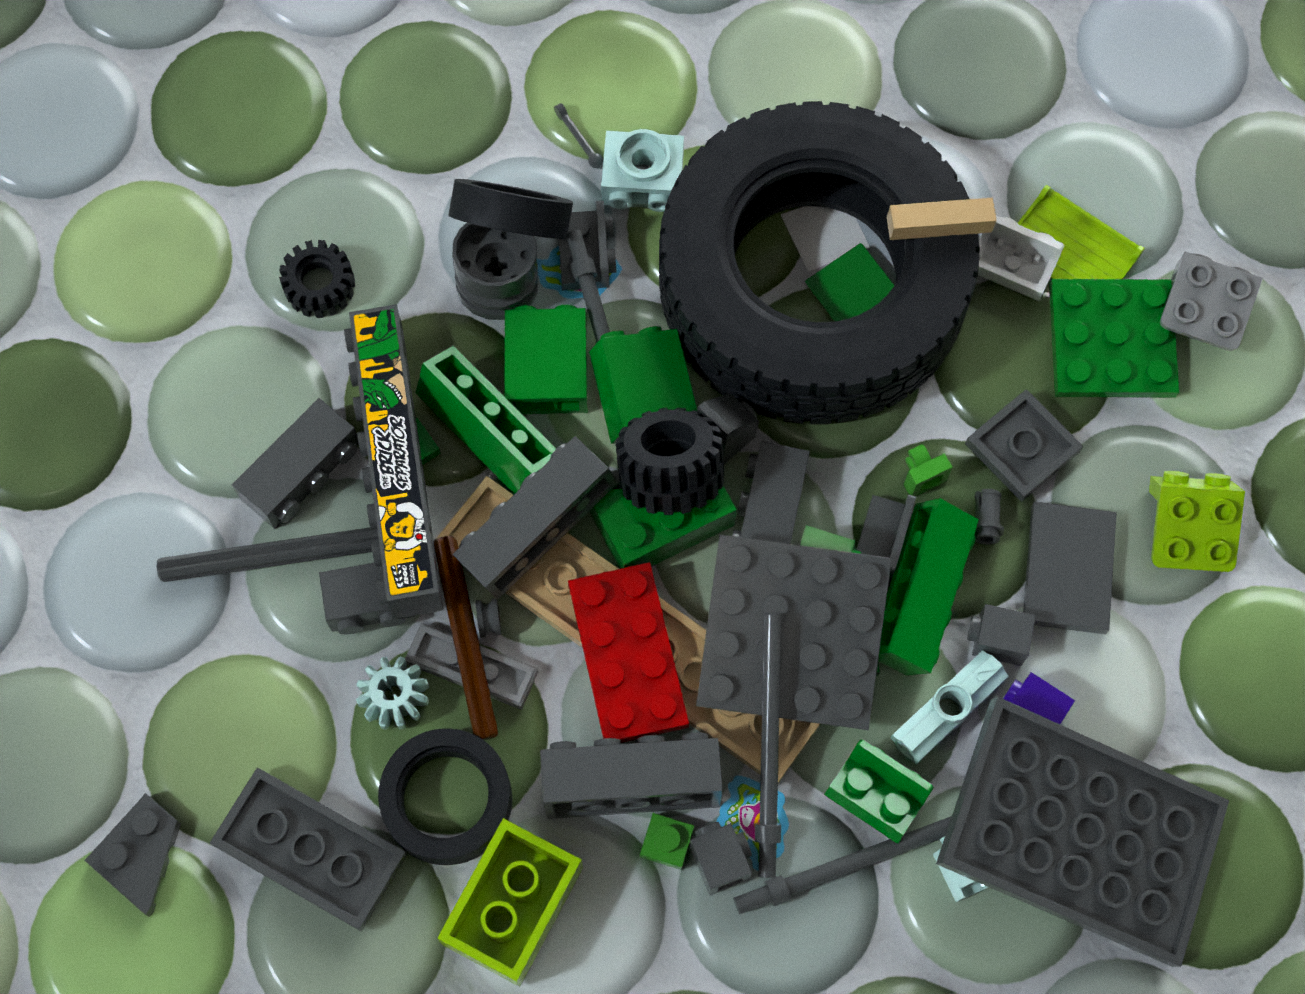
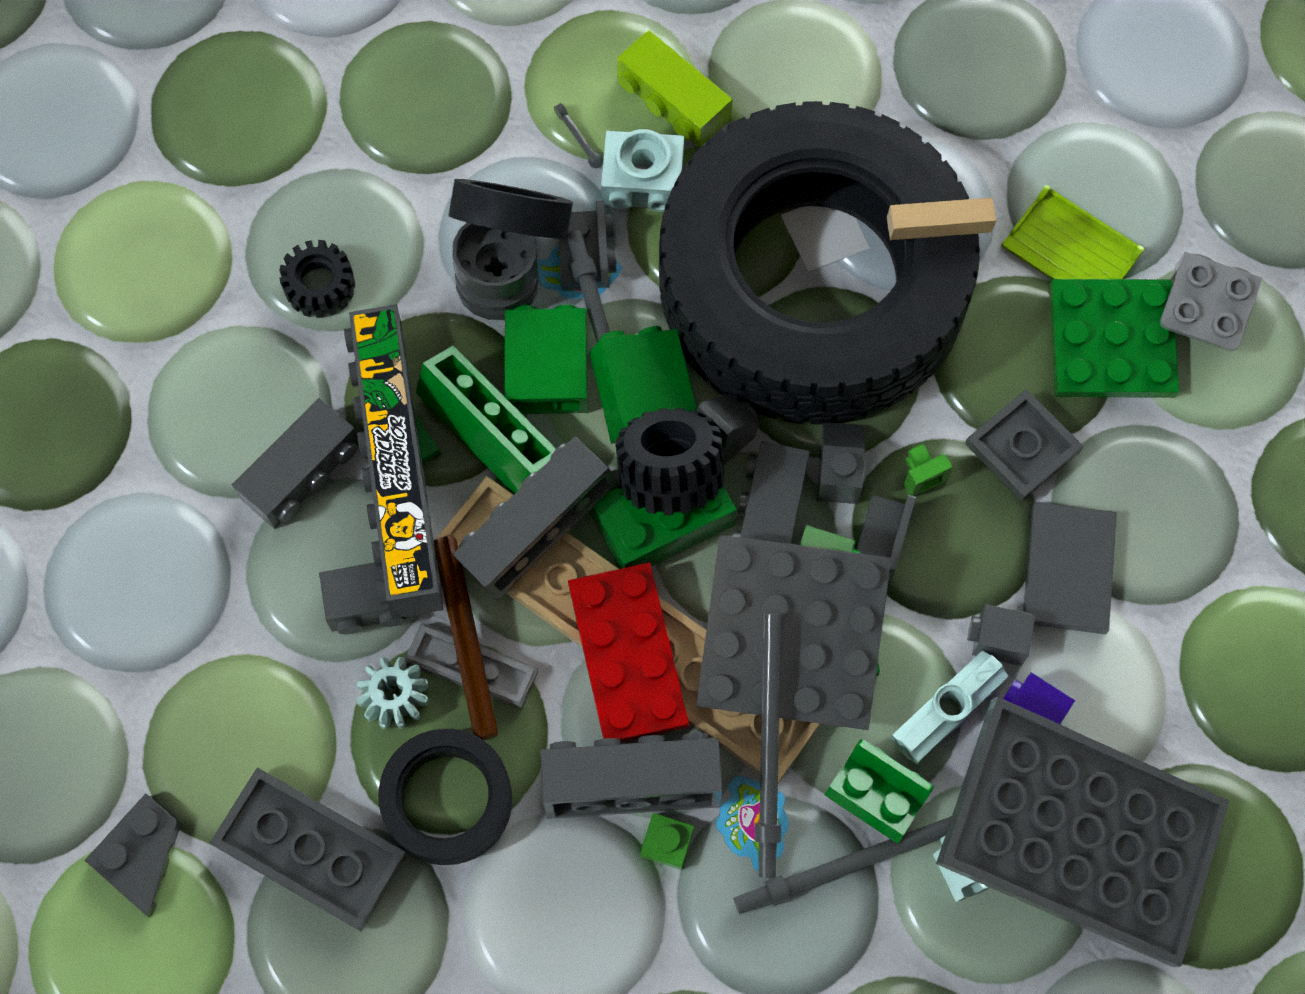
(266, 554): dark grey axle -> none
(488, 617): dark grey bush -> none
(511, 902): lime brick -> none
(673, 89): none -> lime brick
(721, 856): dark grey brick -> none
(841, 463): none -> dark grey slope
(850, 284): green sticker -> none
(925, 586): green brick -> none
(988, 512): dark grey pin -> none
(1018, 257): white bracket -> none
(1196, 521): lime bracket -> none

